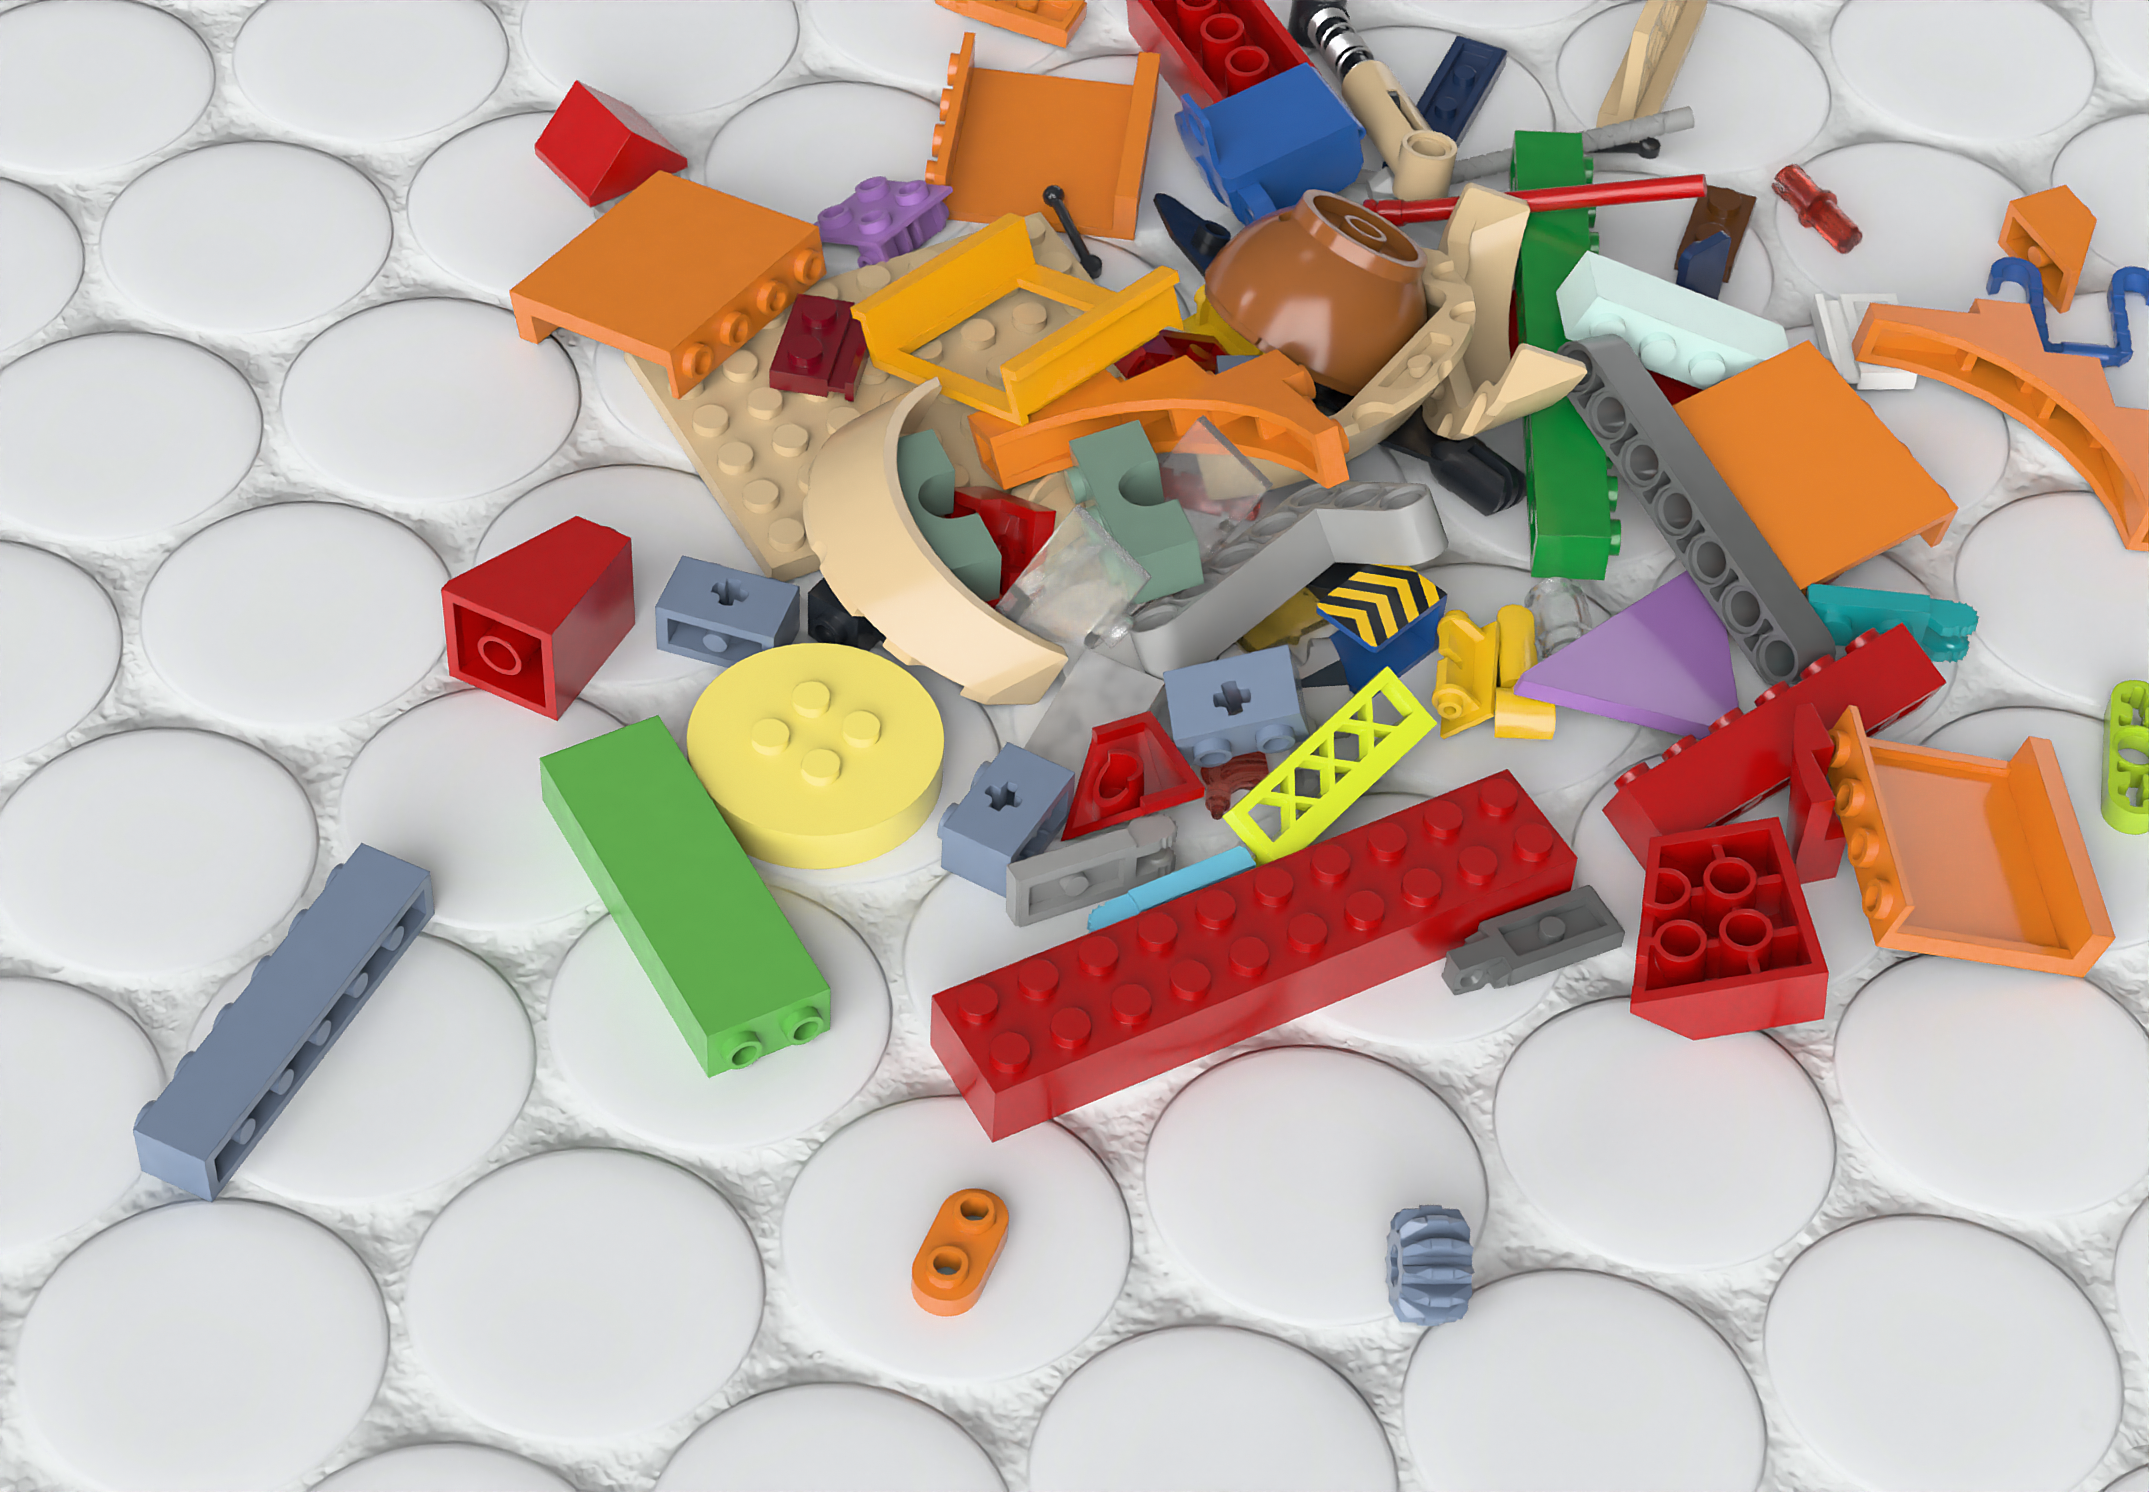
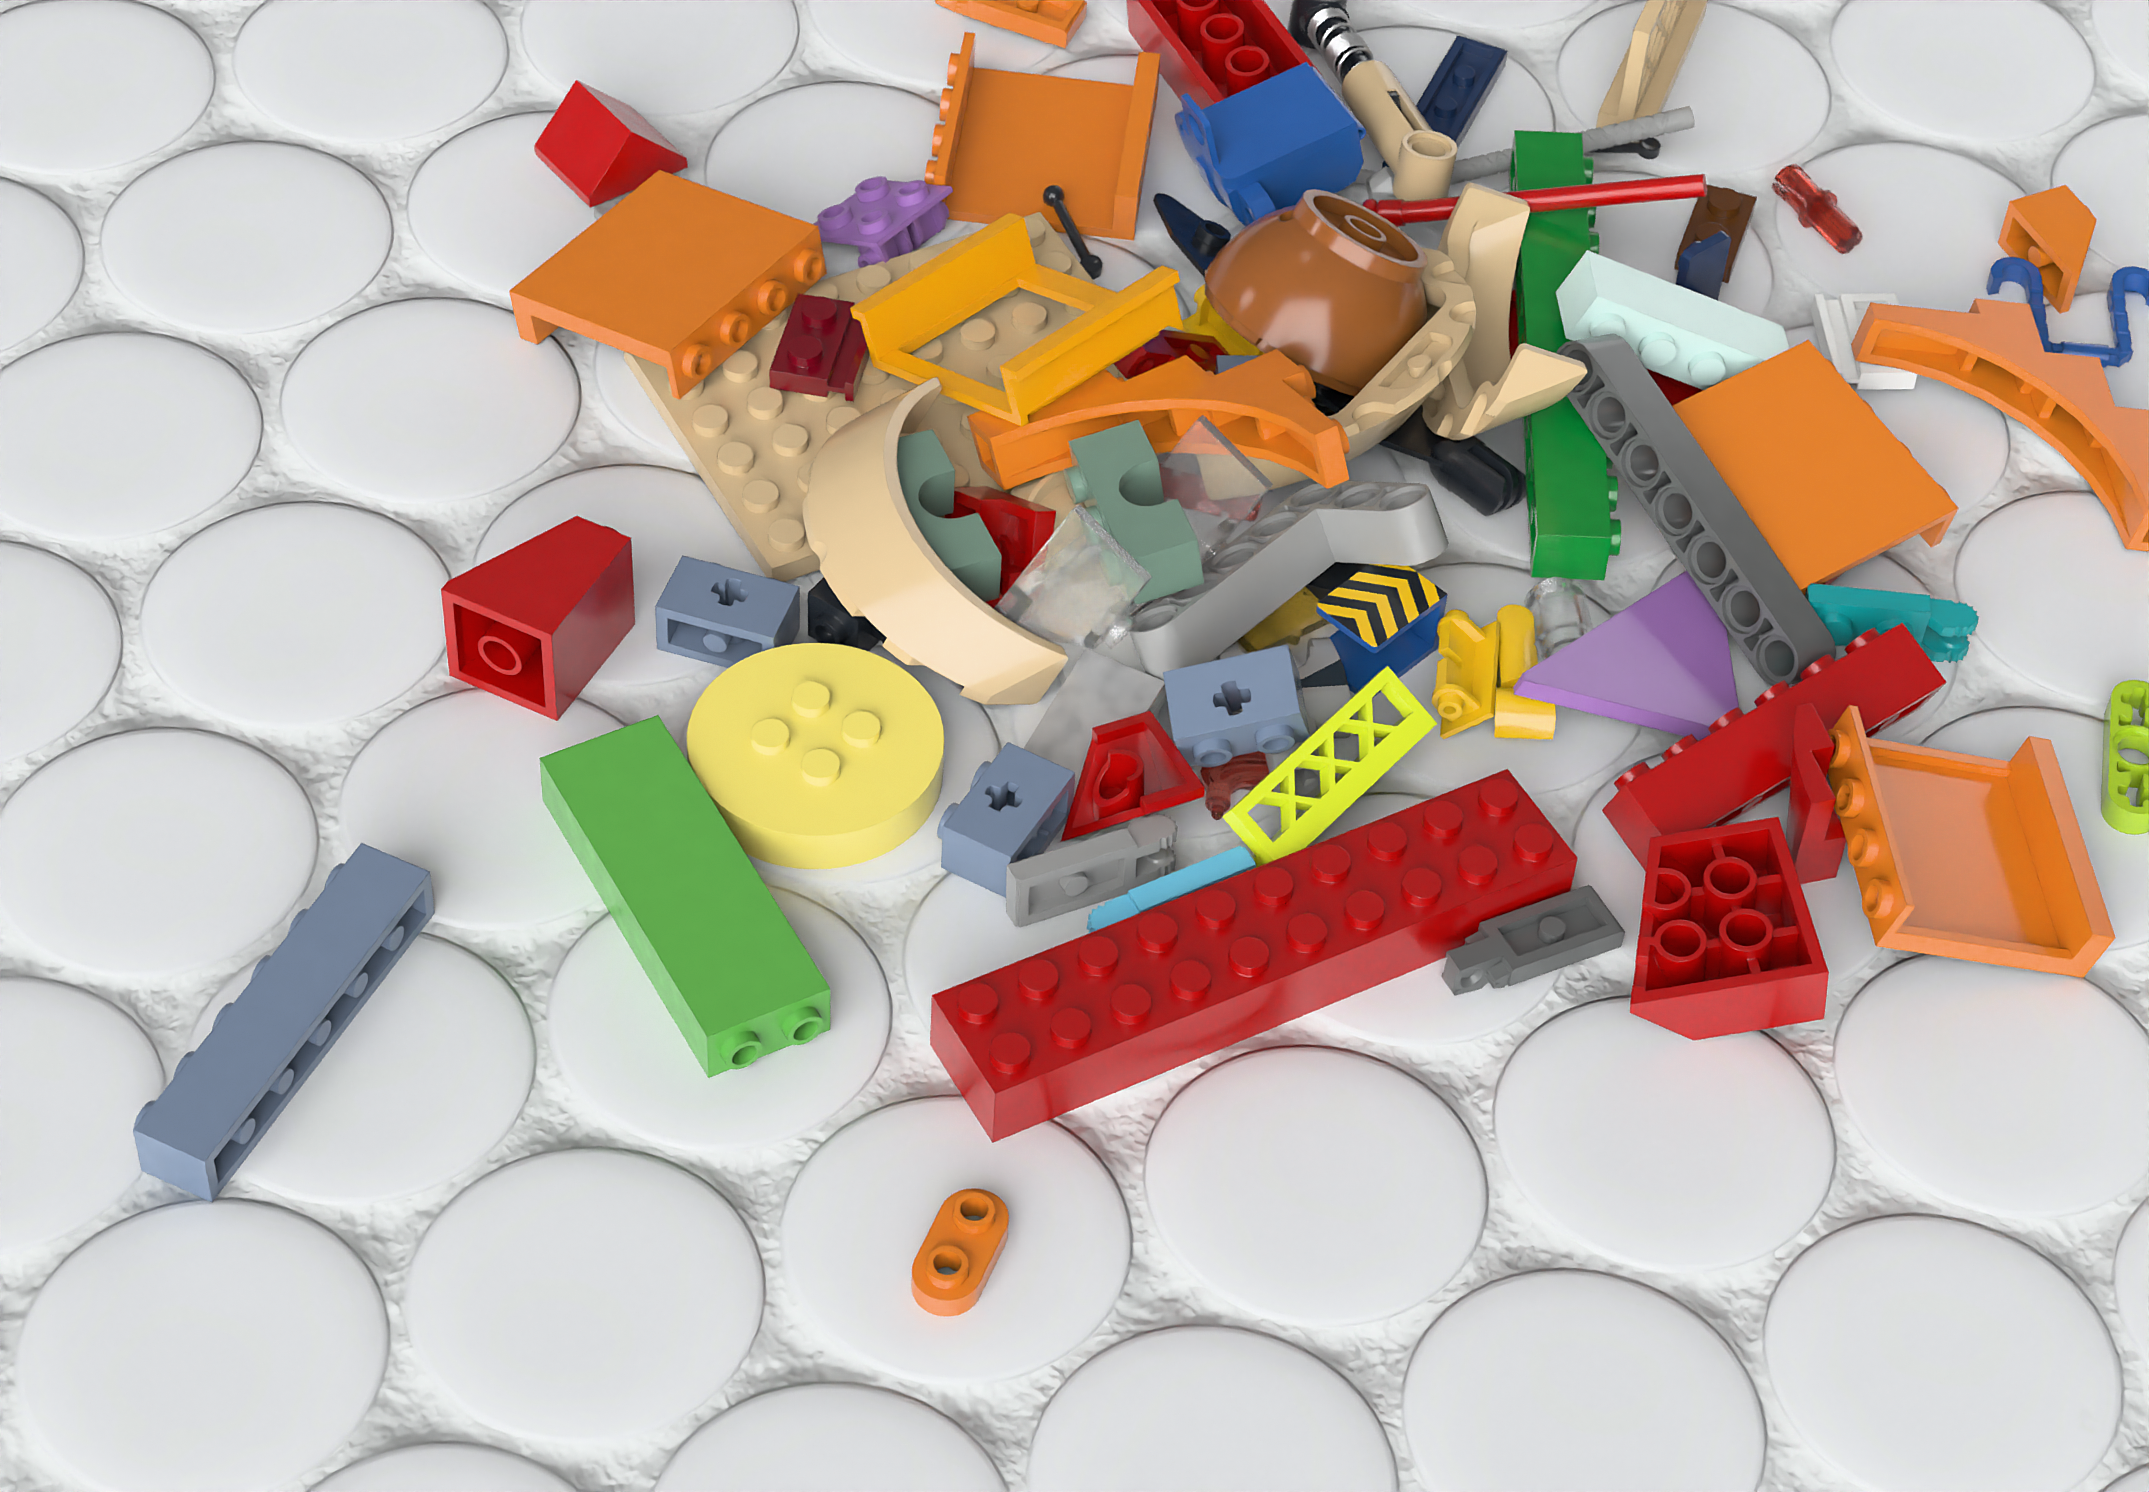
(1429, 1265): sand blue gear -> none

